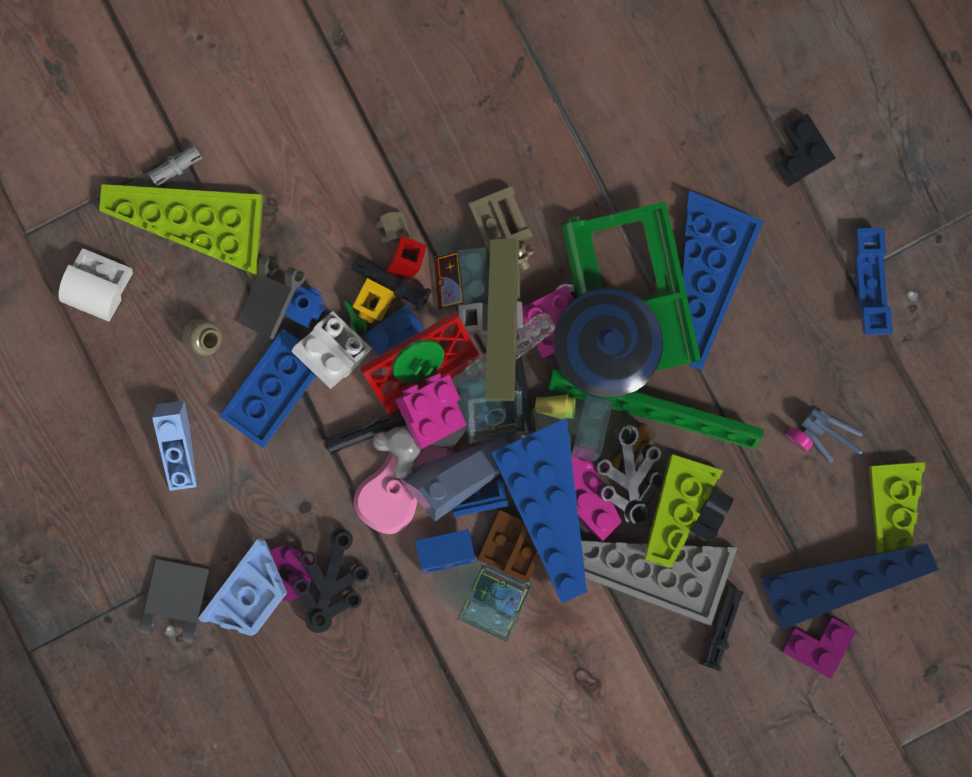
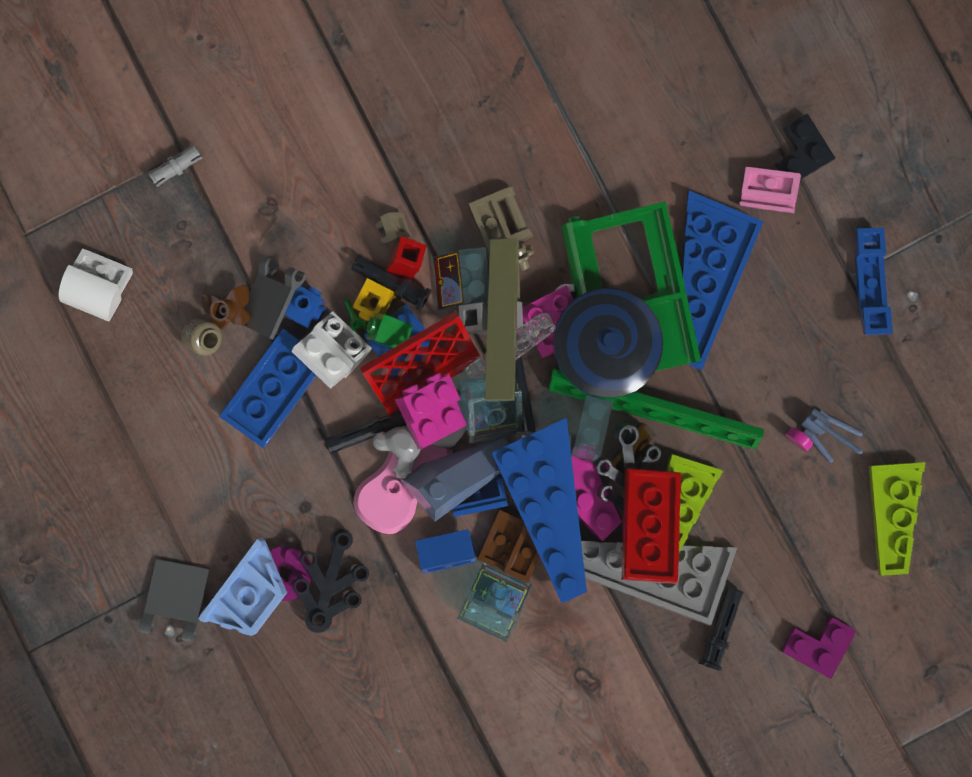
(175, 444): light blue slope -> none
(205, 221): lime wing -> none
(228, 308): none -> reddish brown animal
(387, 330): none -> green brick
(418, 361): green piece -> none
(556, 406): light yellow cone -> none
(651, 526): none -> red tile
(712, 515): black leg -> none
(770, 189): none -> bright pink plate
(826, 587): dark blue wing -> none

